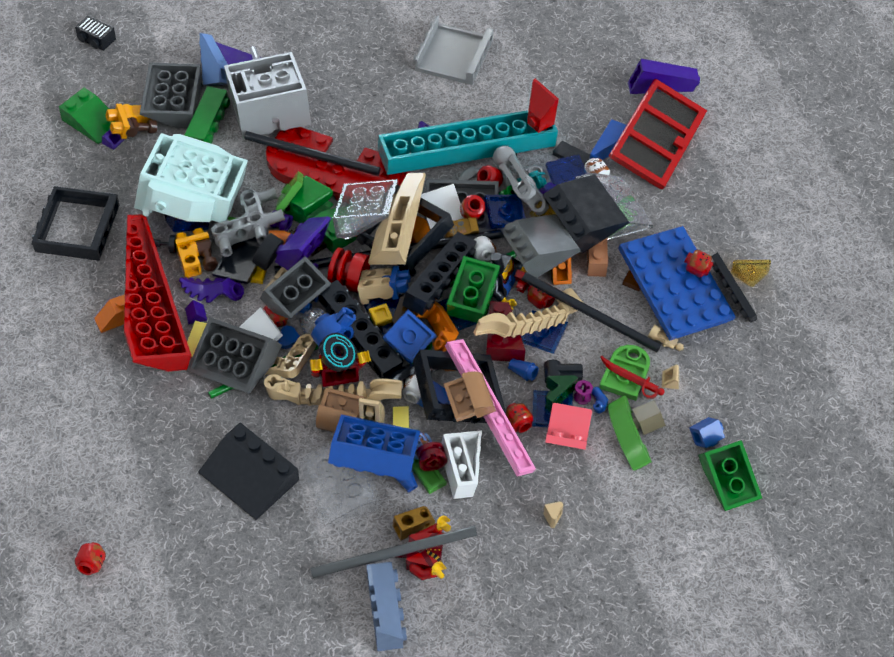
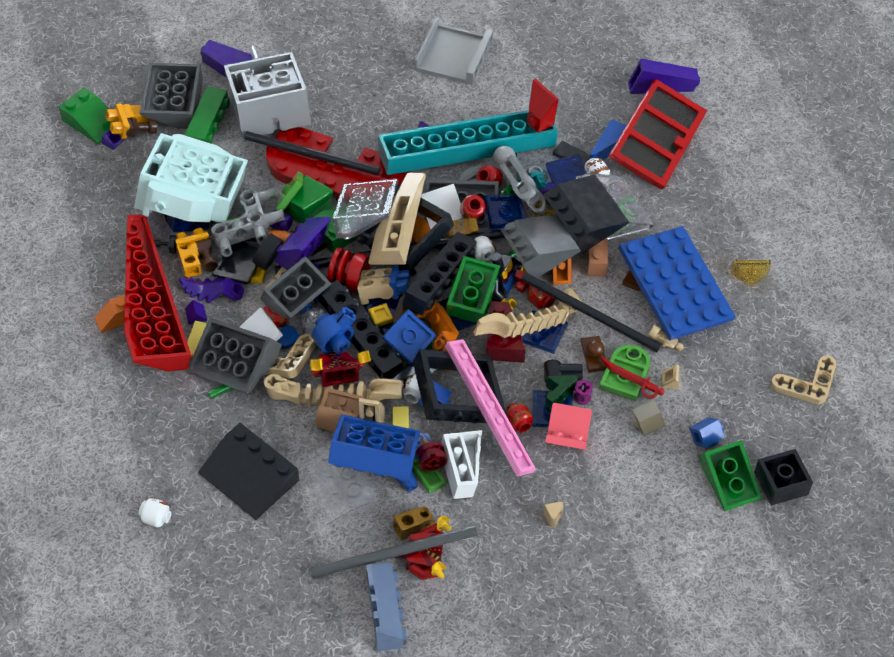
(76, 196): black window -> none
(90, 558): red head -> none
(95, 33): black brick -> none
(154, 512): none -> white head
(212, 62): medium blue slope -> none
(346, 348): black tile -> none
(469, 396): medium nougat brick -> none
(524, 369): blue cone -> none
(592, 350): none -> reddish brown tile
(601, 400): blue arm -> none
(627, 433): bright green slope -> none
(698, 263): red head -> none
(736, 293): black wing -> none
(783, 477): none -> black brick
(815, 386): none -> tan beam

